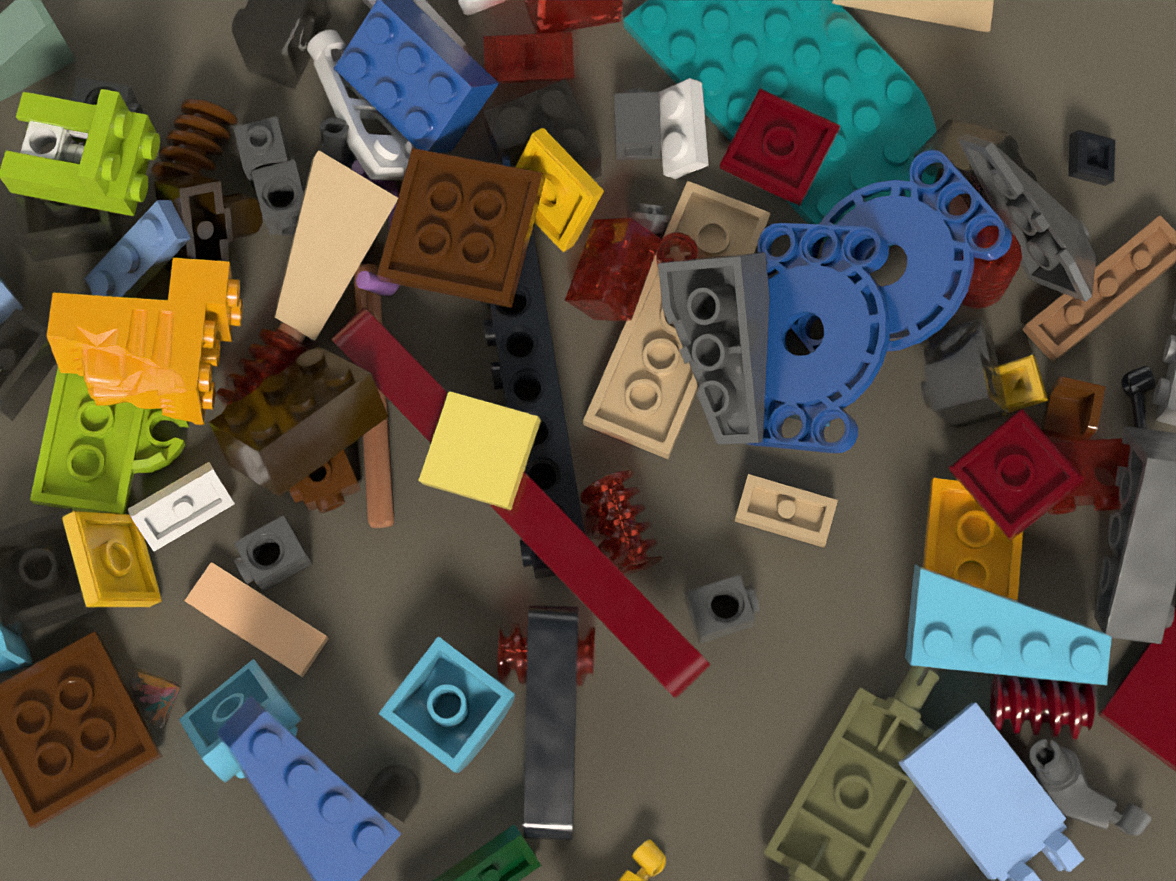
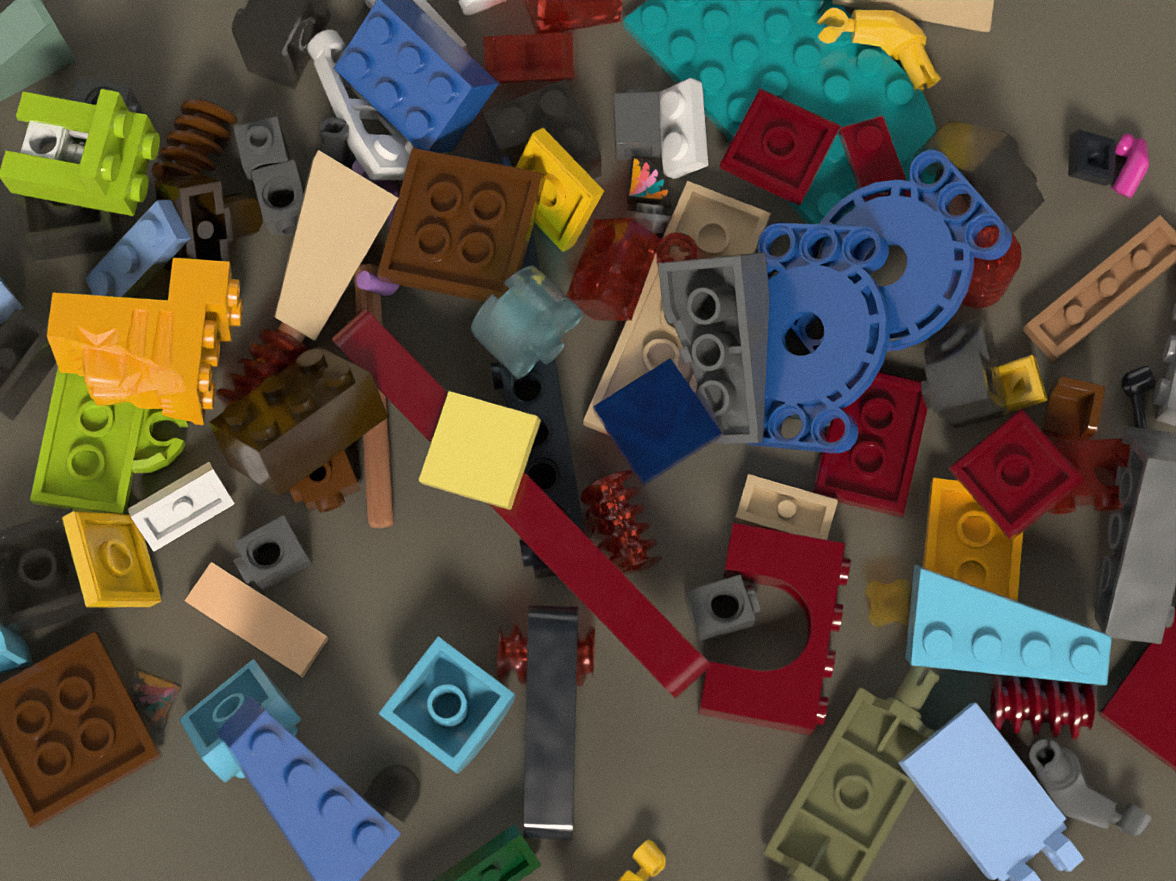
(526, 321): none -> clear light blue brick
(648, 184): none -> tile
(657, 421): none -> clear blue tile
(809, 573): none -> dark red arch
(871, 154): none -> dark red piece
(879, 611): none -> clear yellow plate
(882, 461): none -> dark red tile
(890, 31): none -> yellow arm
(1050, 238): dark grey wedge -> none
(1136, 165): none -> dark pink arm

